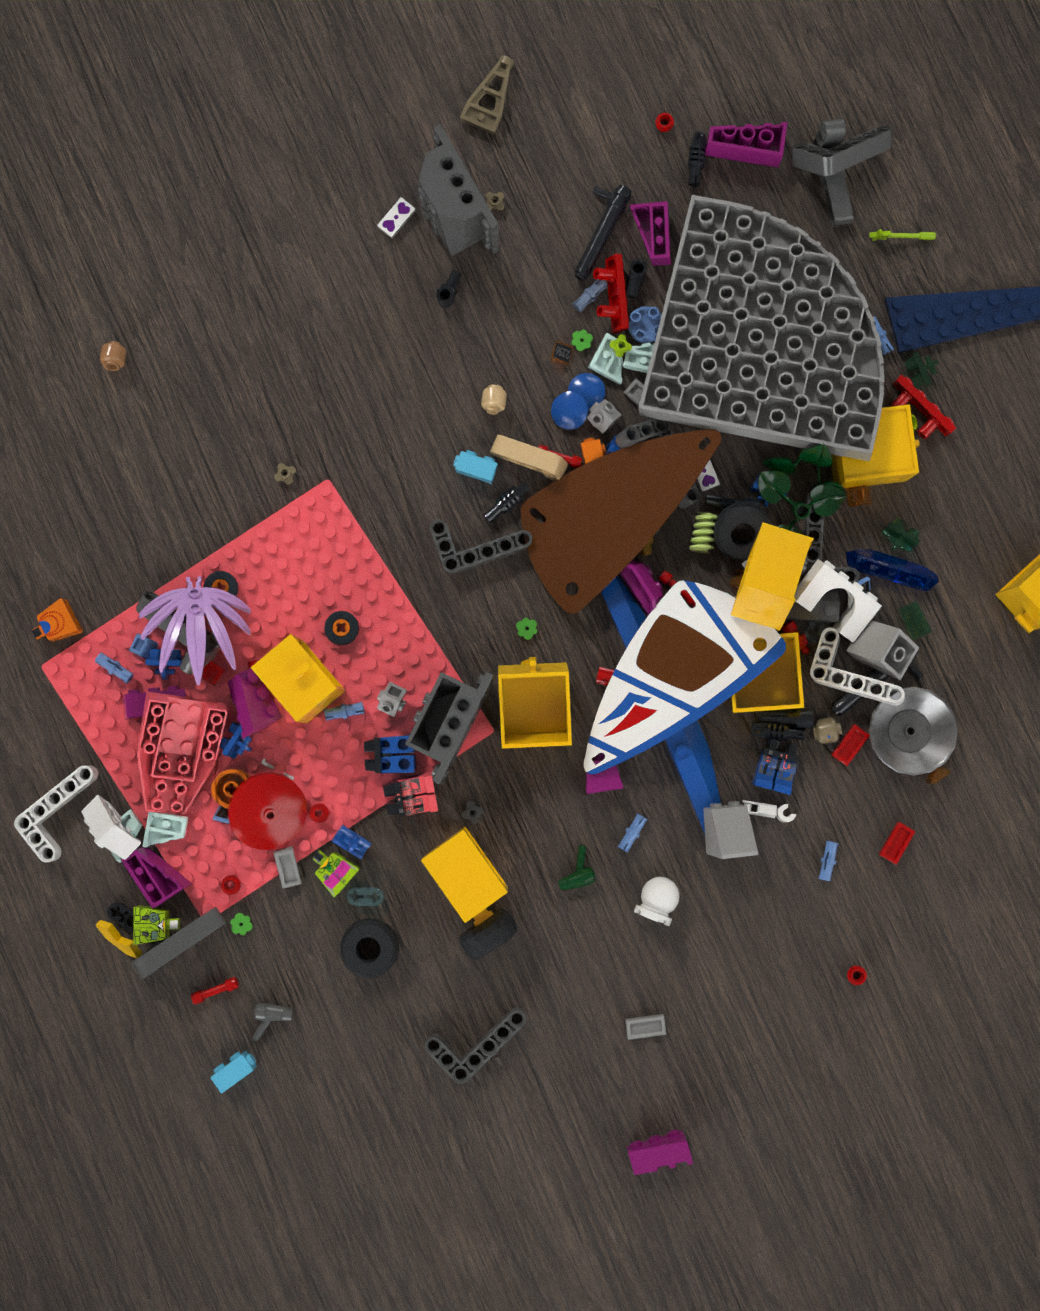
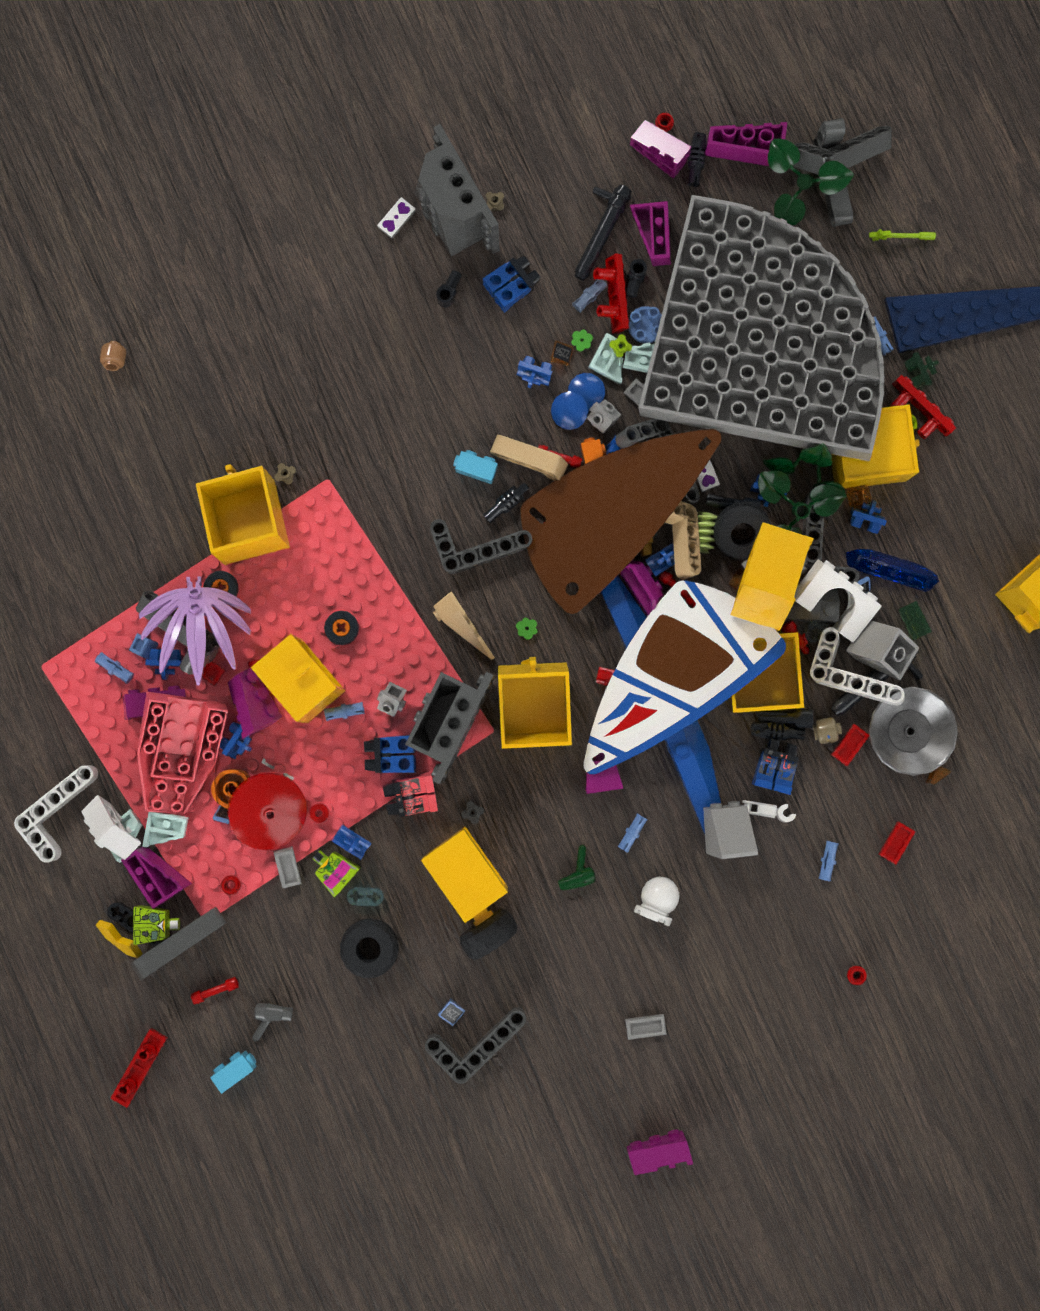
(57, 622): orange torso -> none
(139, 1067): none -> red plate
(237, 928): bright green plant -> none
(242, 515): none -> yellow piece
(451, 1012): none -> slope
(454, 617): none -> tan wedge
(482, 117): dark tan plate -> none
(494, 399): tan head -> none
(511, 282): none -> blue hips
(534, 374): none -> blue hips
(660, 148): none -> wedge
(661, 560): none -> blue hips
(685, 540): none -> tan beam
(832, 179): none -> dark green plant
(875, 520): none -> blue hips
(900, 537): clear green hips -> none

